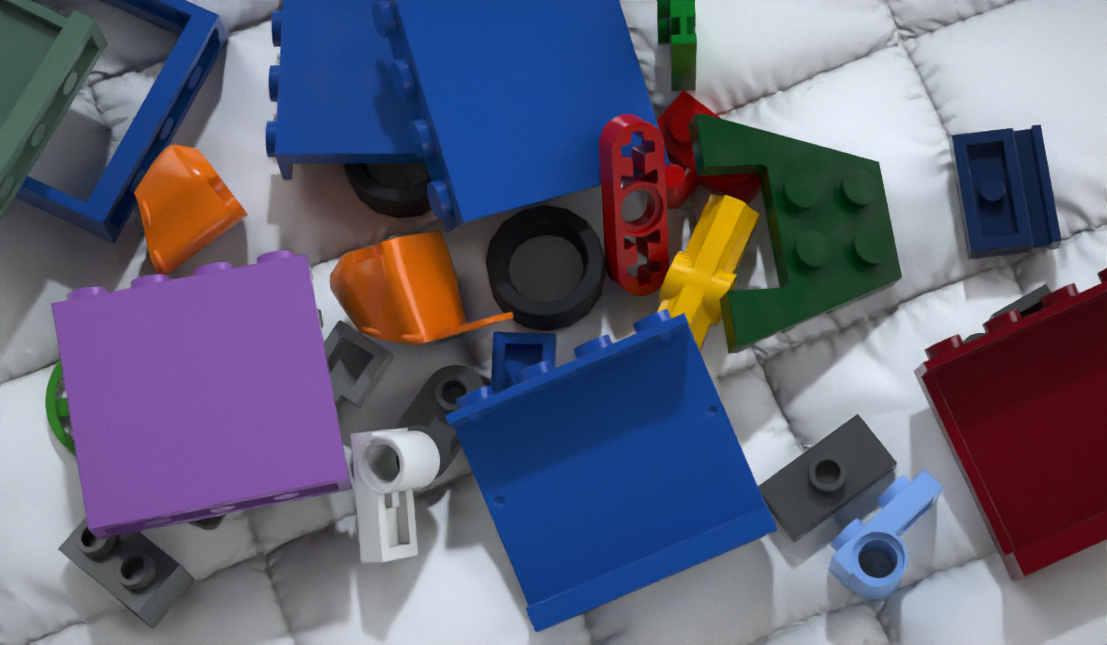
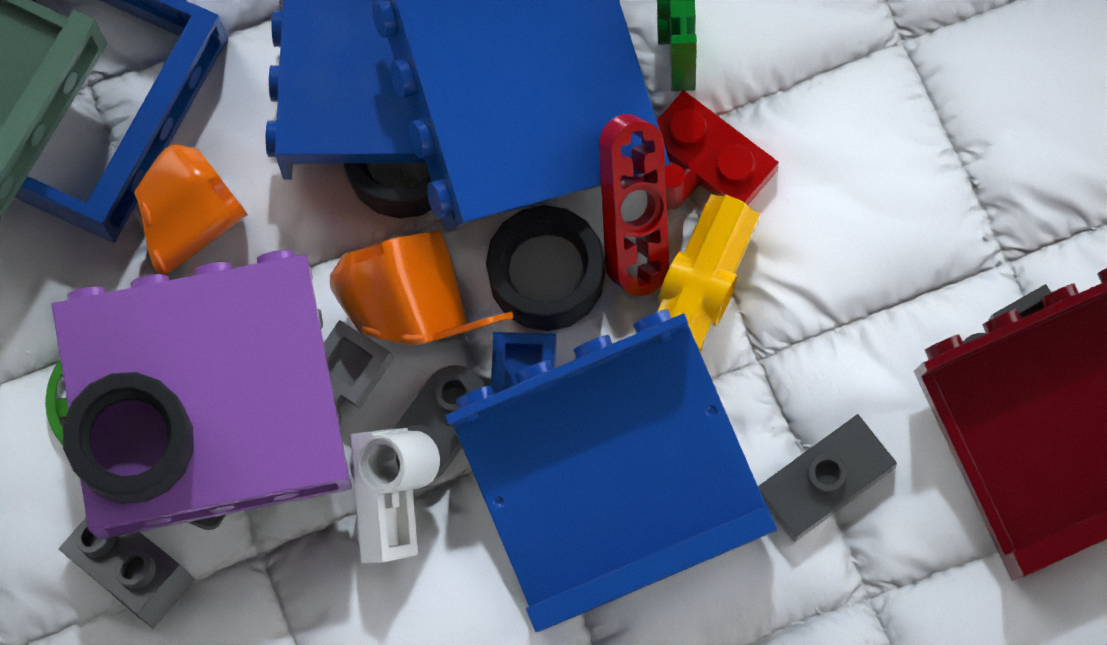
(93, 402): none -> black tyre
(823, 224): dark green wing -> none
(901, 507): light blue plate -> none
(1004, 192): dark blue plate -> none

